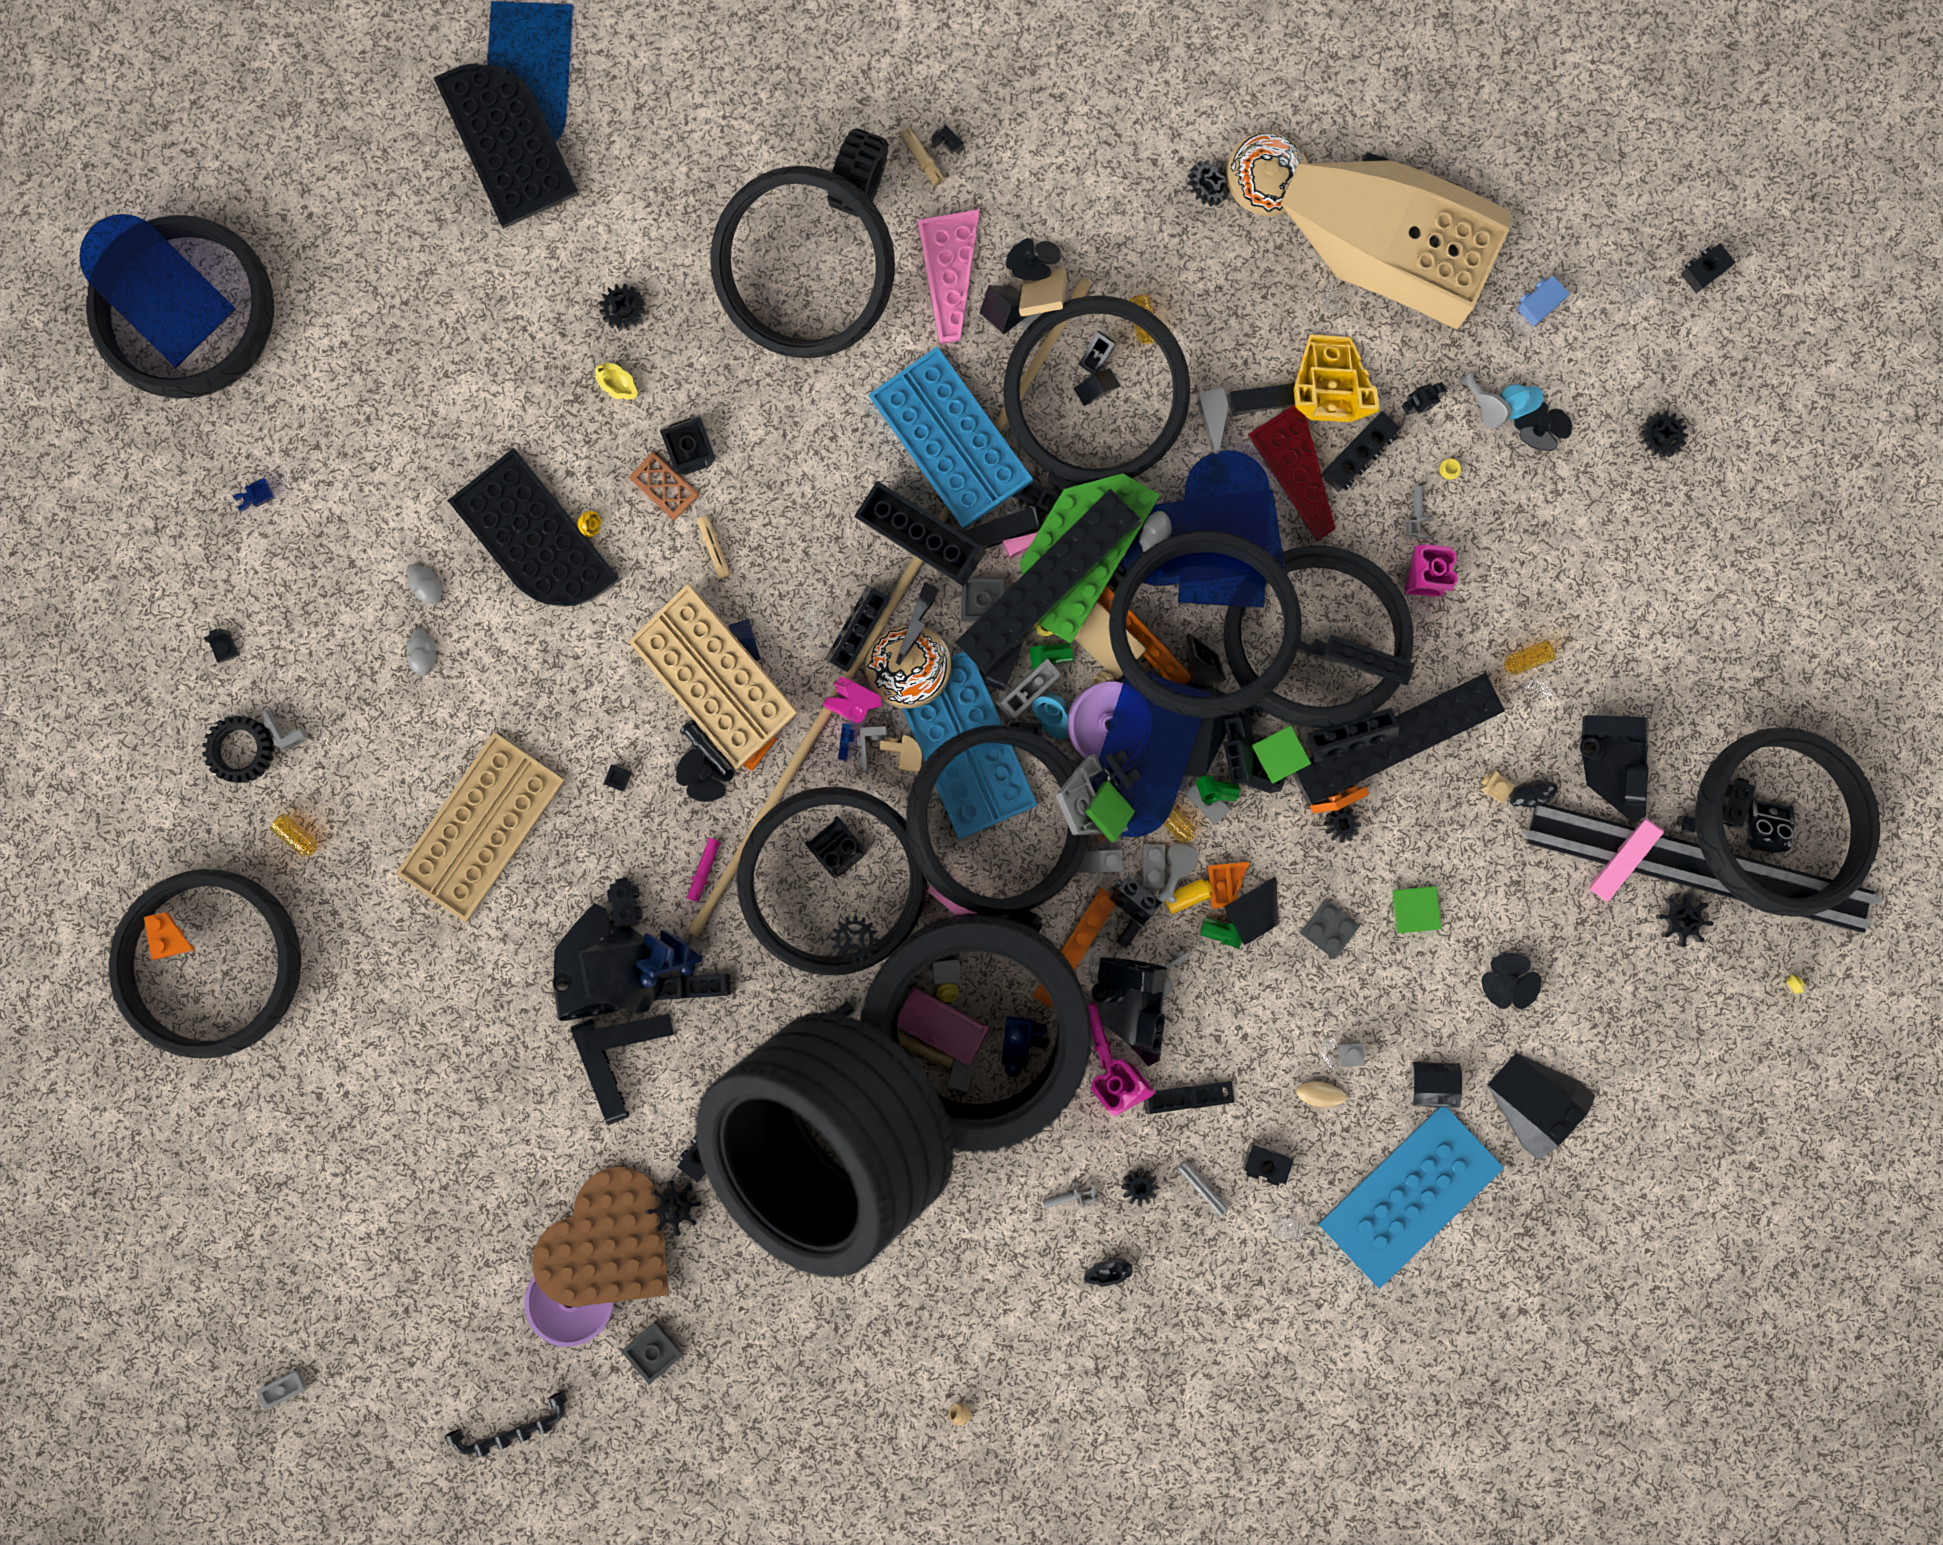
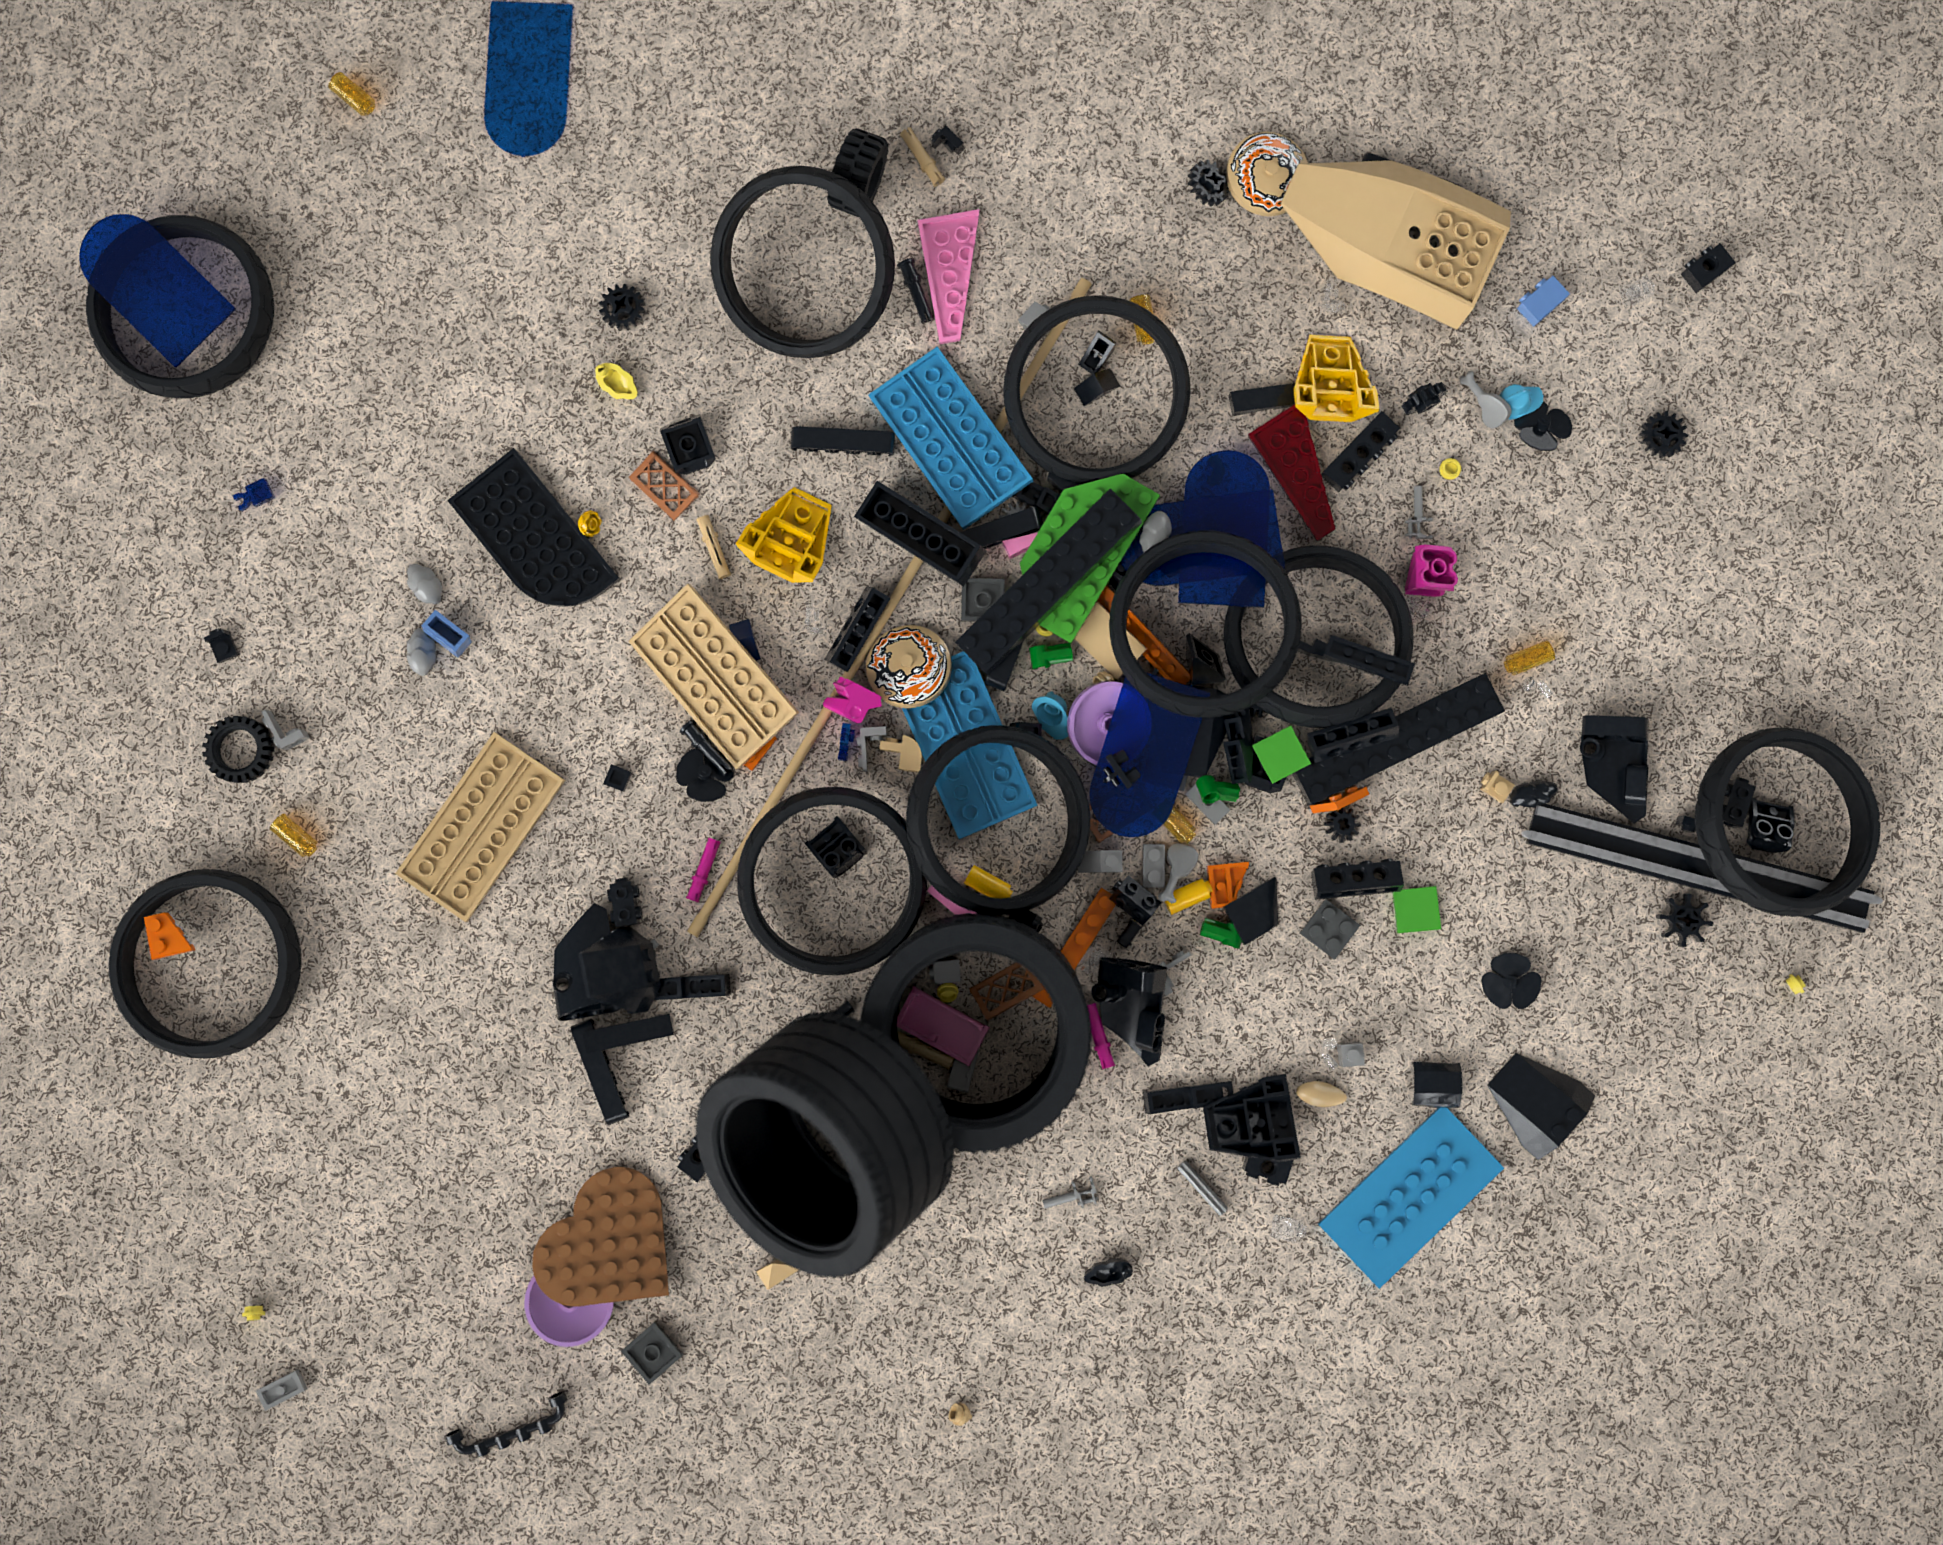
(253, 1313): none -> light yellow plate
(352, 94): none -> clear yellow brick
(446, 633): none -> medium blue brick
(506, 141): black plate -> none
(667, 955): dark blue piece -> none
(672, 1198): black gear -> none
(775, 1273): none -> tan slope
(789, 537): none -> yellow wedge
(846, 440): none -> black beam
(861, 932): black gear -> none
(912, 281): none -> black pin
(915, 628): black slope -> none
(987, 884): none -> yellow brick
(1002, 307): black slope -> none
(1004, 1006): none -> nougat window
(1017, 1042): dark blue piece -> none
(1026, 260): black piece -> none
(1028, 689): light grey slope -> none
(1043, 294): tan tile -> none
(1077, 795): light grey wing -> none
(1109, 811): bright green tile -> none
(1121, 1087): dark pink piece -> none
(1138, 1179): black gear -> none
(1214, 409): light grey slope -> none
(1254, 1122): none -> black wedge
(1325, 888): none -> black brick
(1626, 859): bright pink slope -> none

